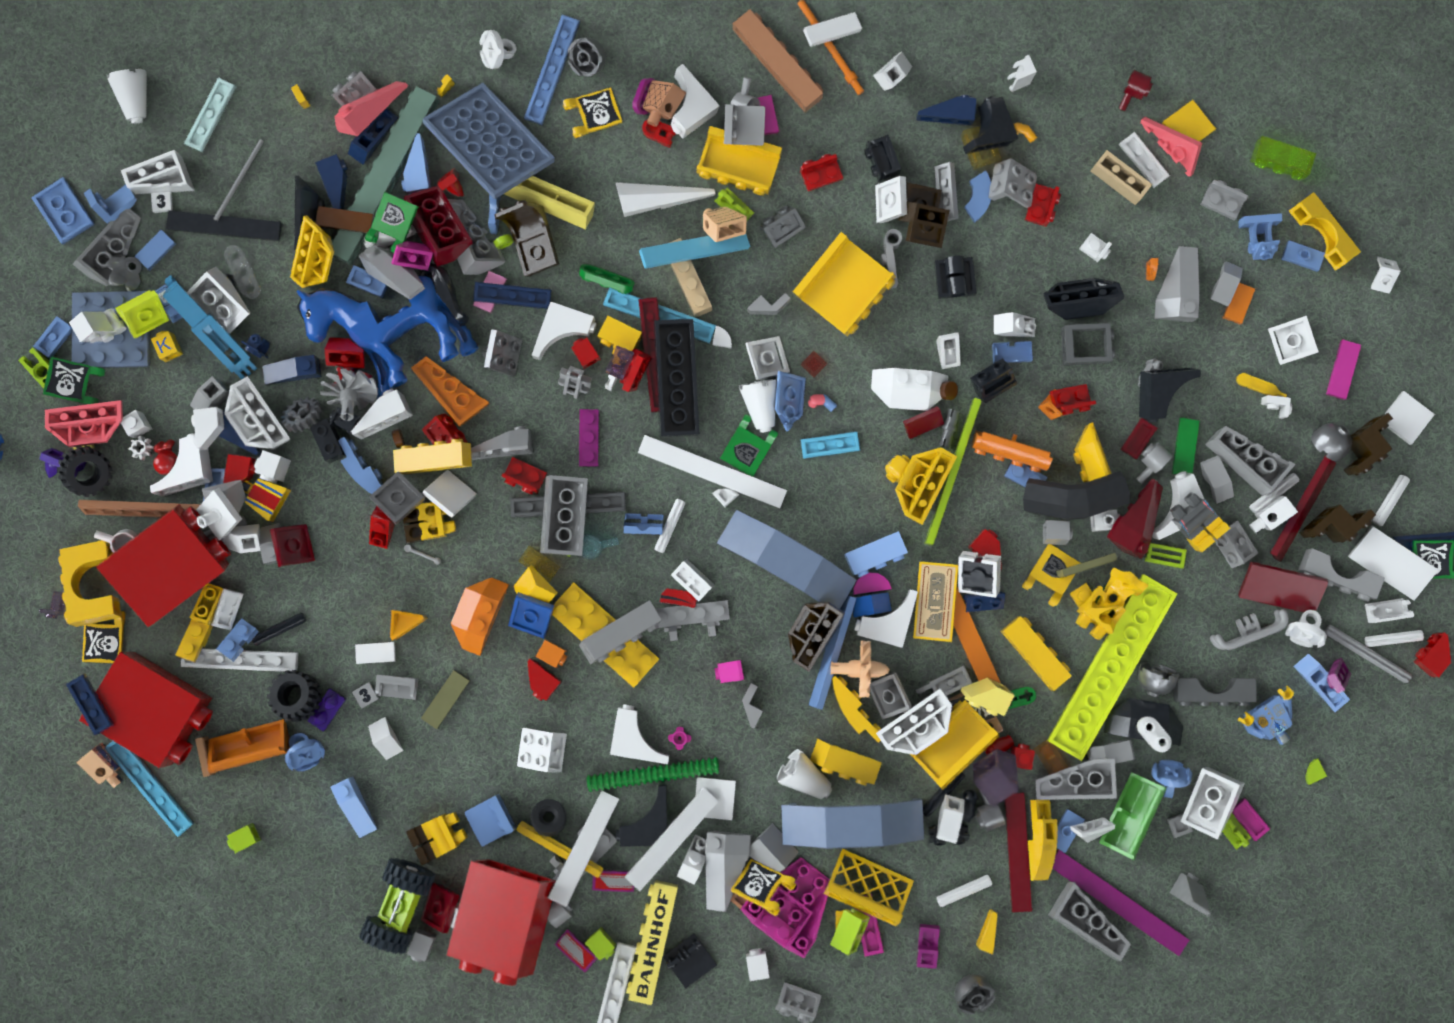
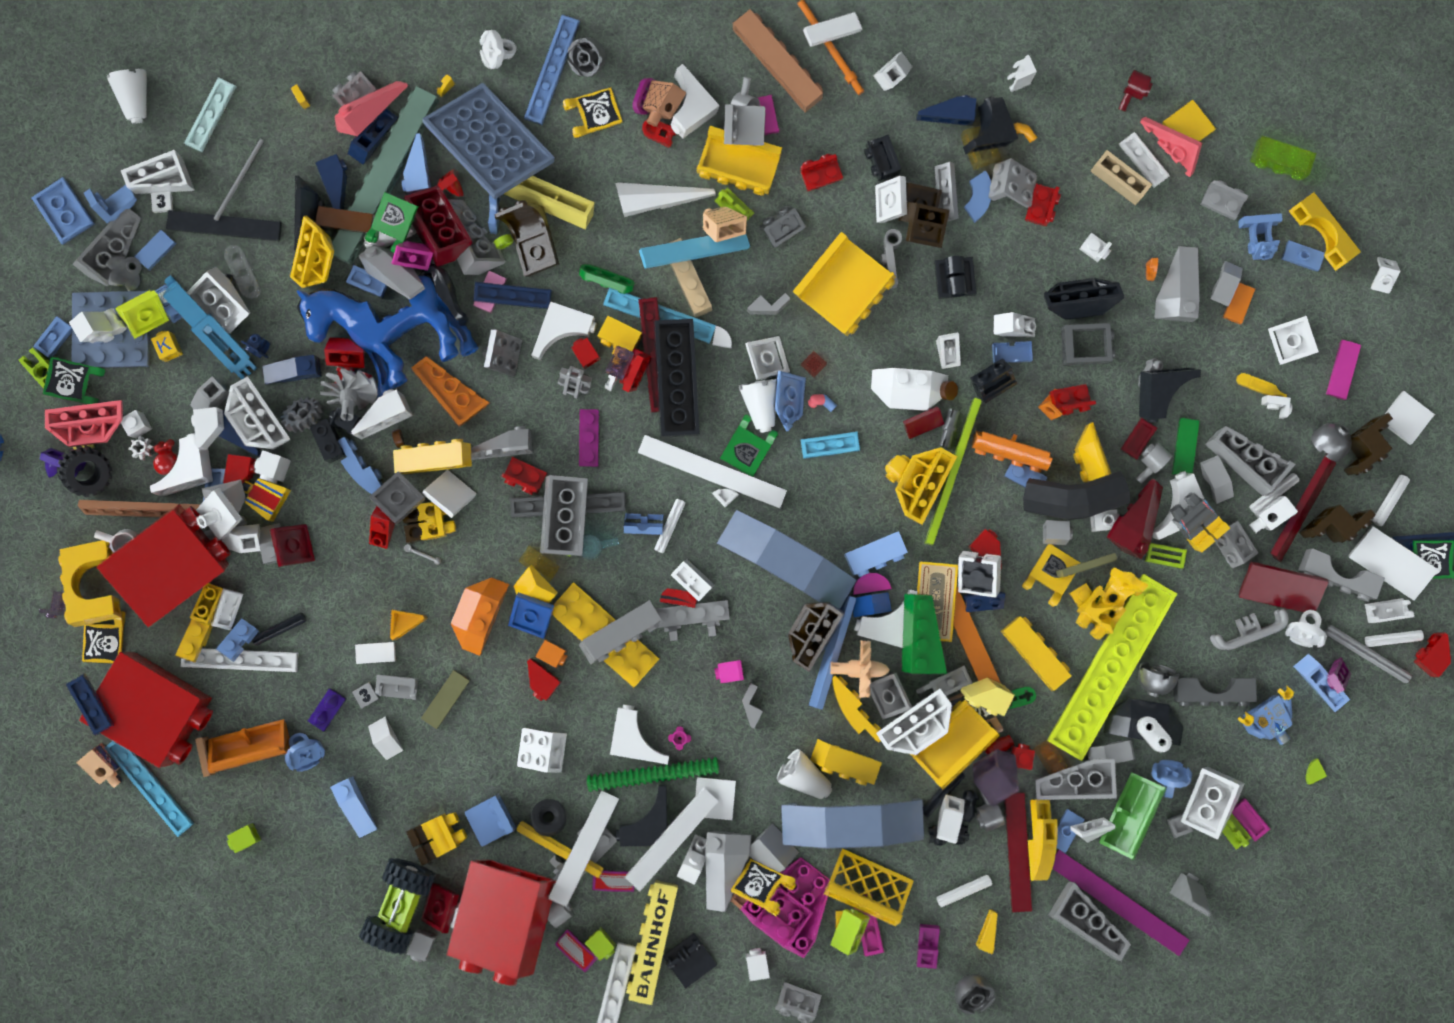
(280, 692): black tyre -> none
(442, 429): red bracket -> none
(921, 637): none -> green wedge

